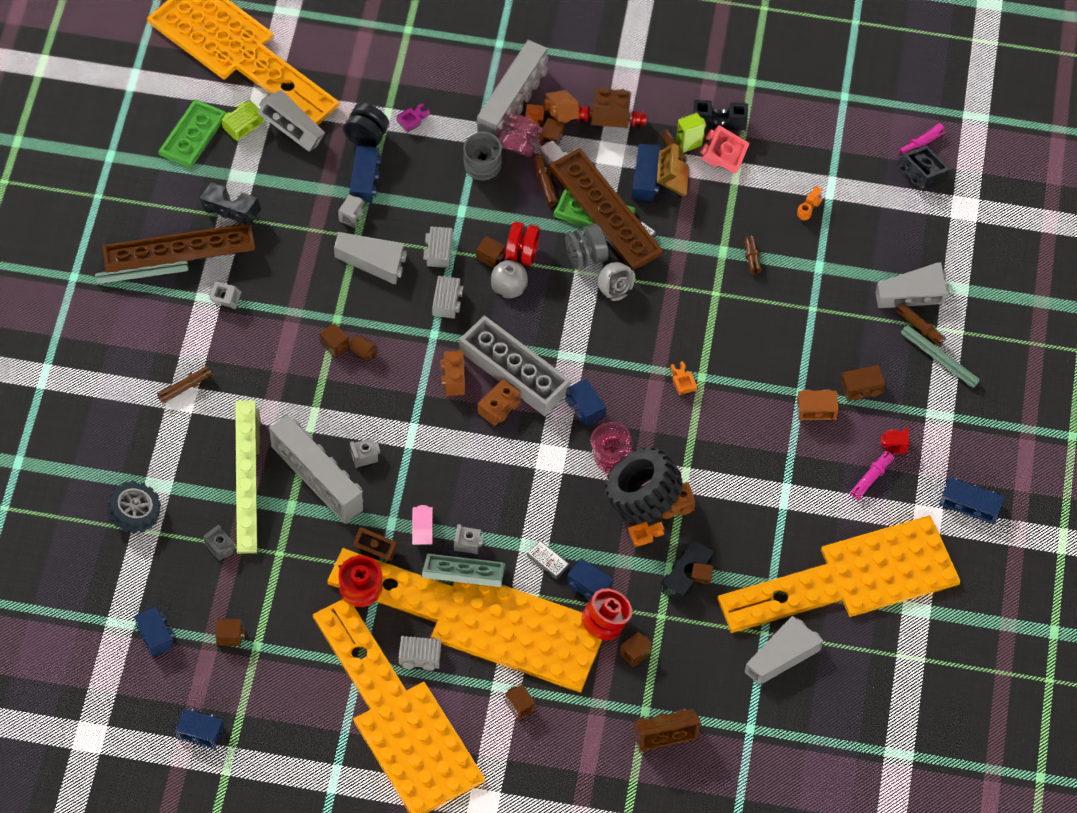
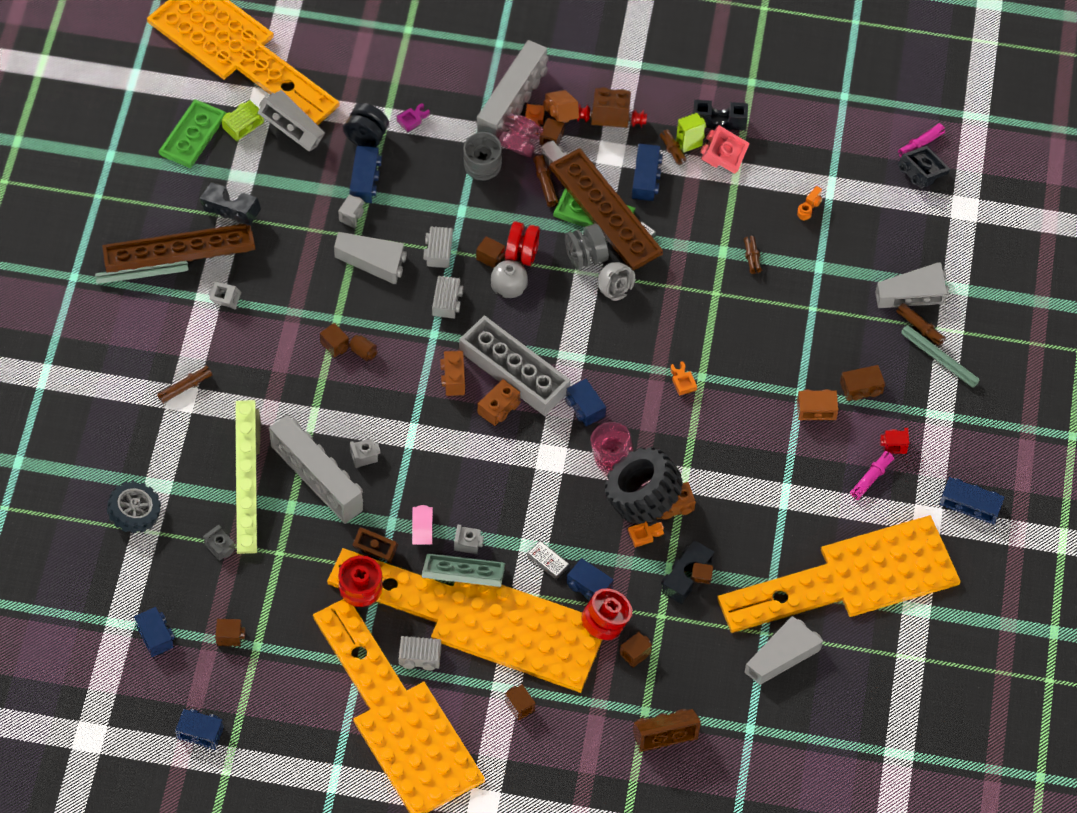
(671, 171): pearl gold bracket -> none

